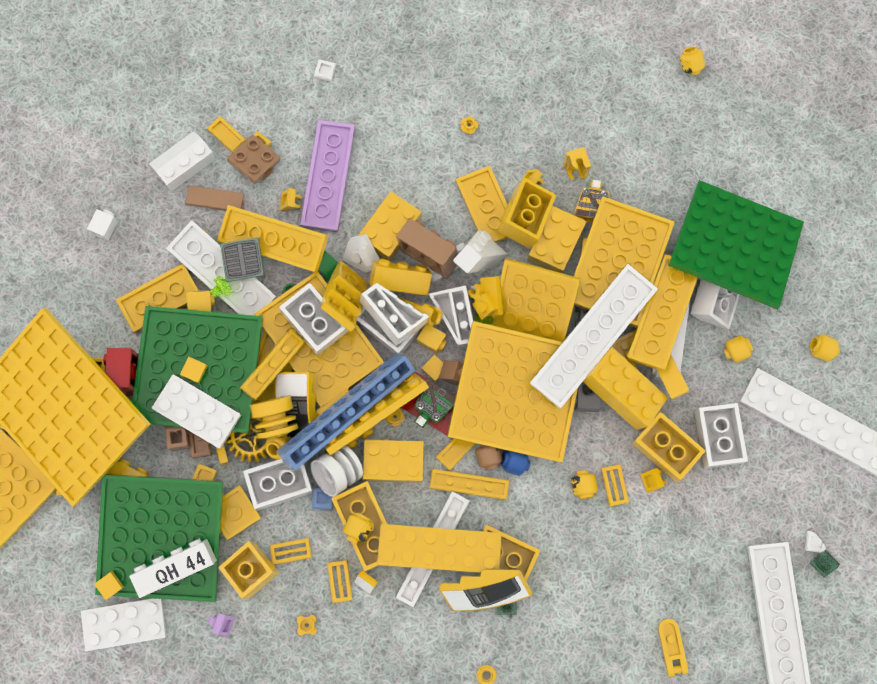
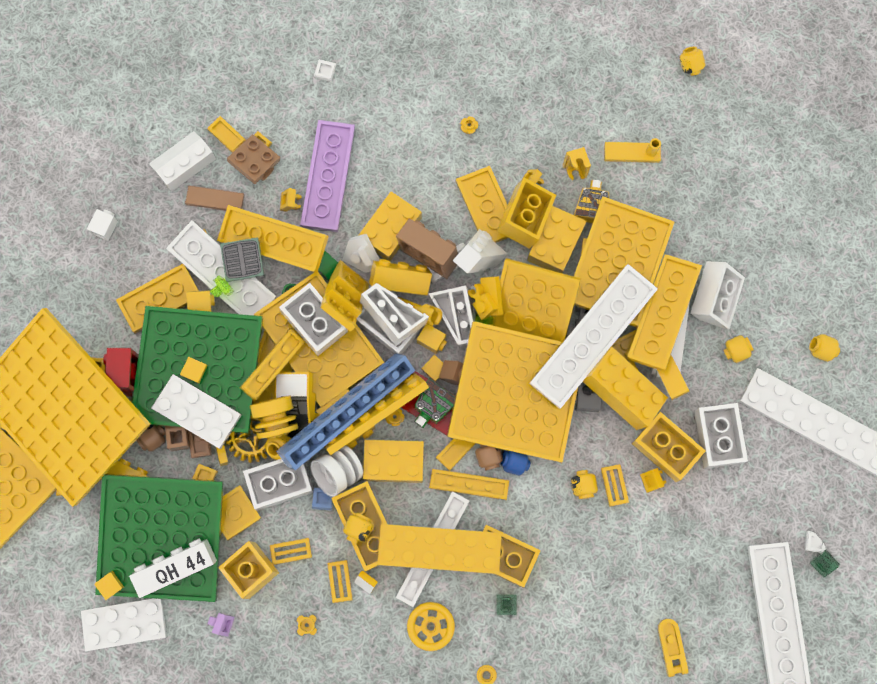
(152, 438): none -> medium nougat head
(446, 633): none -> yellow plate
(487, 591): slope -> none
(633, 152): none -> yellow piece
(737, 244): green plate -> none

